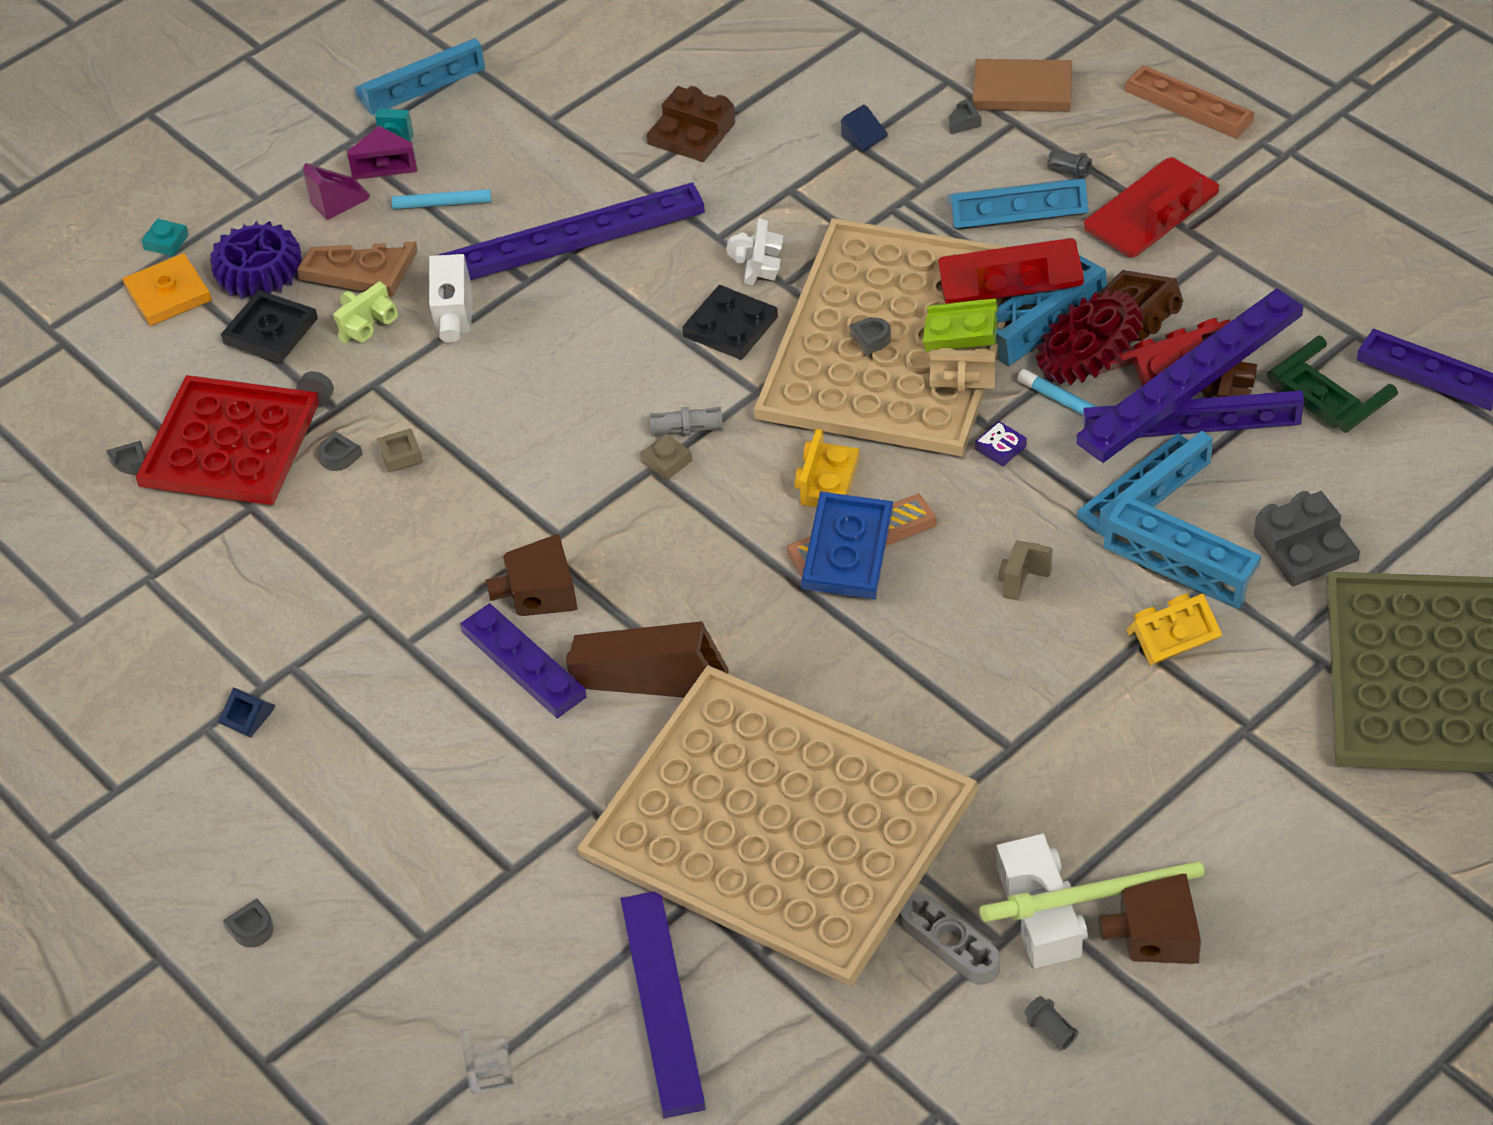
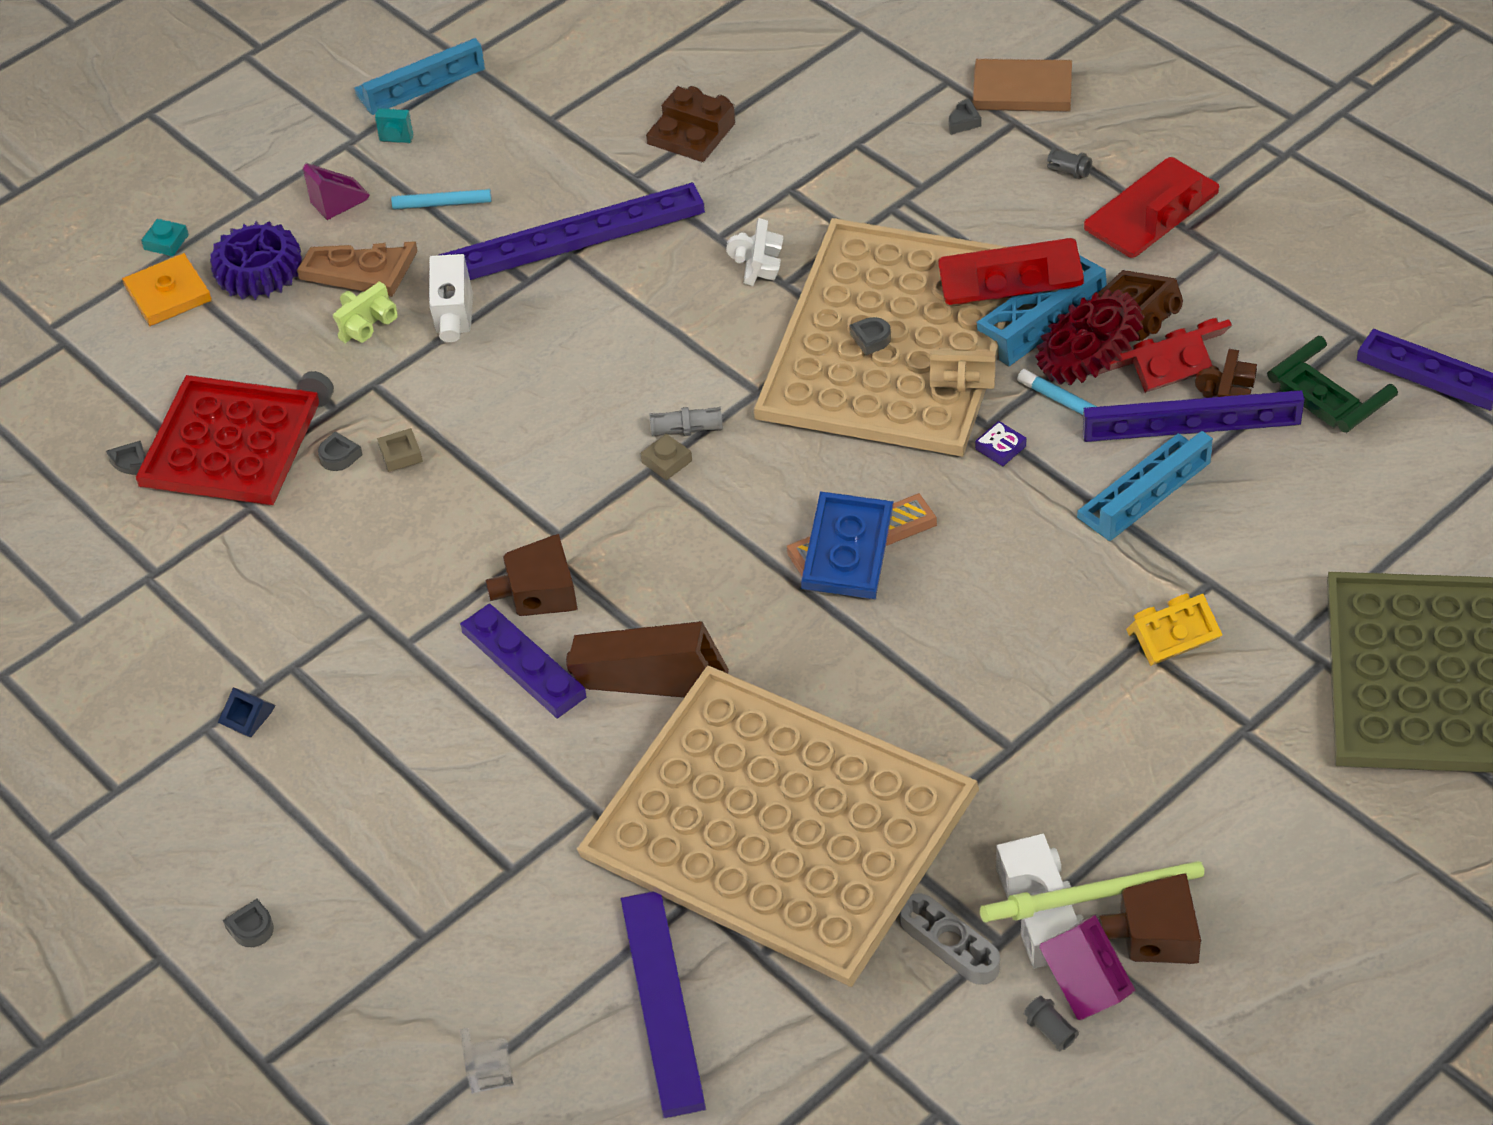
(269, 326): black plate -> none
(381, 155): magenta slope -> none
(730, 322): black plate -> none
(825, 469): yellow bracket -> none
(862, 128): dark blue slope -> none
(961, 325): lime plate -> none
(1018, 203): dark azure fence -> none
(1024, 559): dark tan bracket -> none
(1087, 968): none -> magenta panel
(1180, 546): dark azure fence -> none
(1189, 101): nougat tile -> none
(1189, 375): dark purple plate -> none
(1305, 537): dark grey plate -> none

